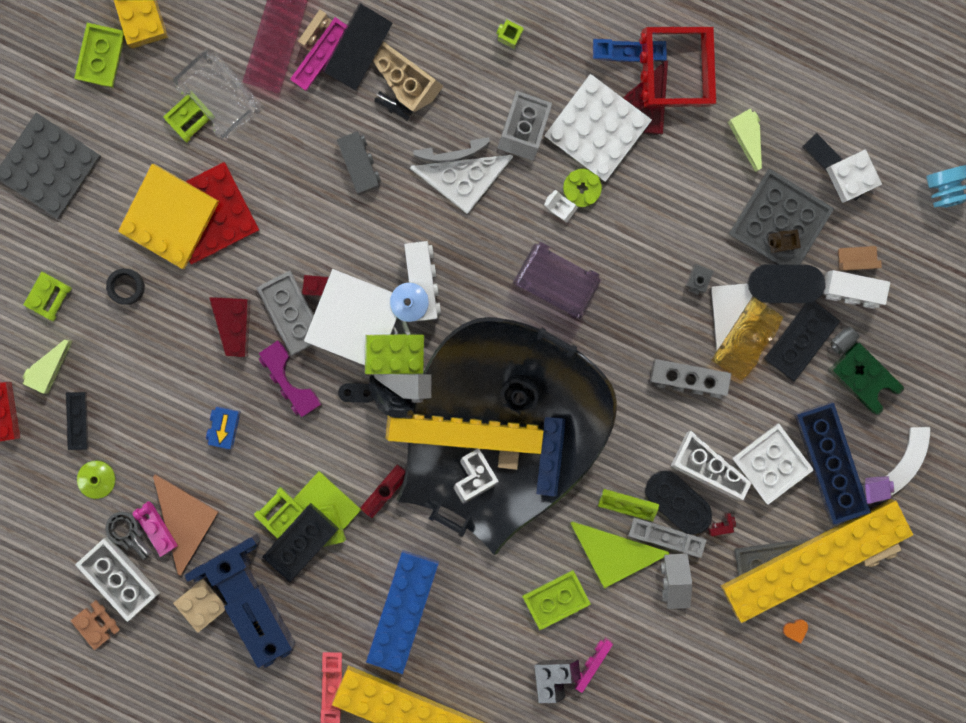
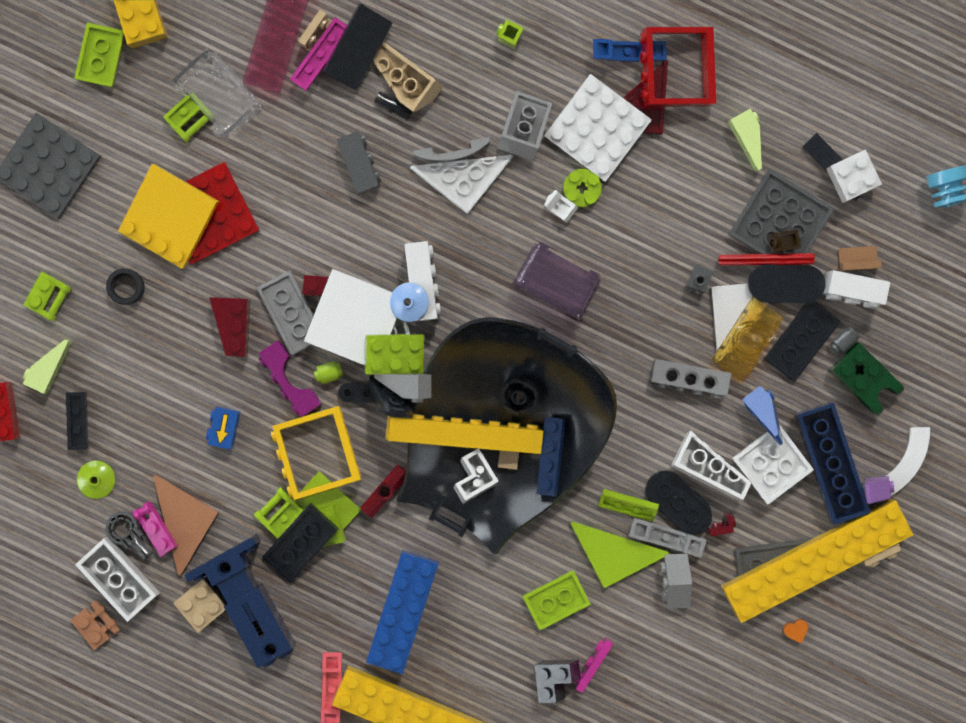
(328, 372): none -> lime brick
(346, 443): none -> yellow window
(762, 407): none -> slope
(764, 259): none -> red axle

